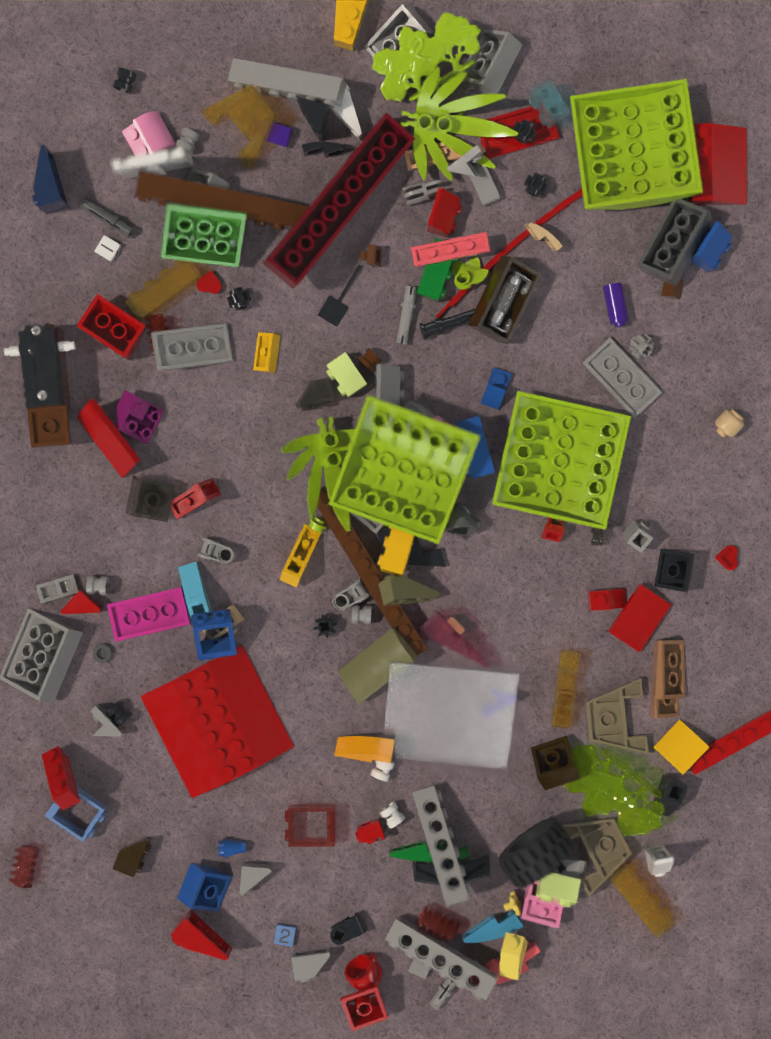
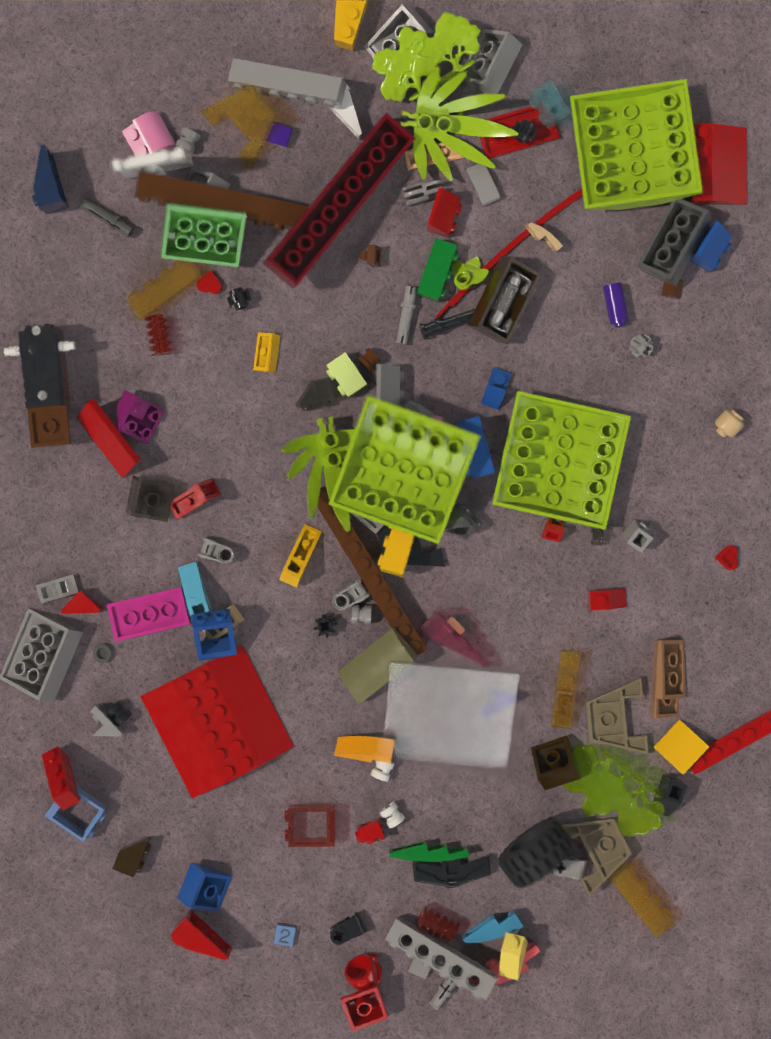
(25, 865): clear red piece -> none
(97, 585): light grey wheel -> none
(107, 248): white tile -> none
(112, 326): red slope -> none
(124, 80): black wheel -> none
(191, 347): light grey tile -> none
(231, 847): blue cone -> none
(252, 874): light grey slope -> none
(308, 963): light grey slope -> none
(315, 114): black slope -> none
(318, 524): lime plate -> none
(328, 148): black slope -> none
(333, 309): black piece -> none
(405, 591): olive slope -> none
(422, 800): light grey brick -> none
(450, 249): coral tile -> none
(464, 165): light grey slope -> none
(514, 904): light yellow plant -> none
(535, 185): black gear -> none
(539, 911): bright pink brick -> none
(559, 889): yellowish green brick -> none
(622, 377): light grey tile -> none
(639, 618): red tile -> none
(659, 860): white slope -> none
(674, 570): black slope -> none

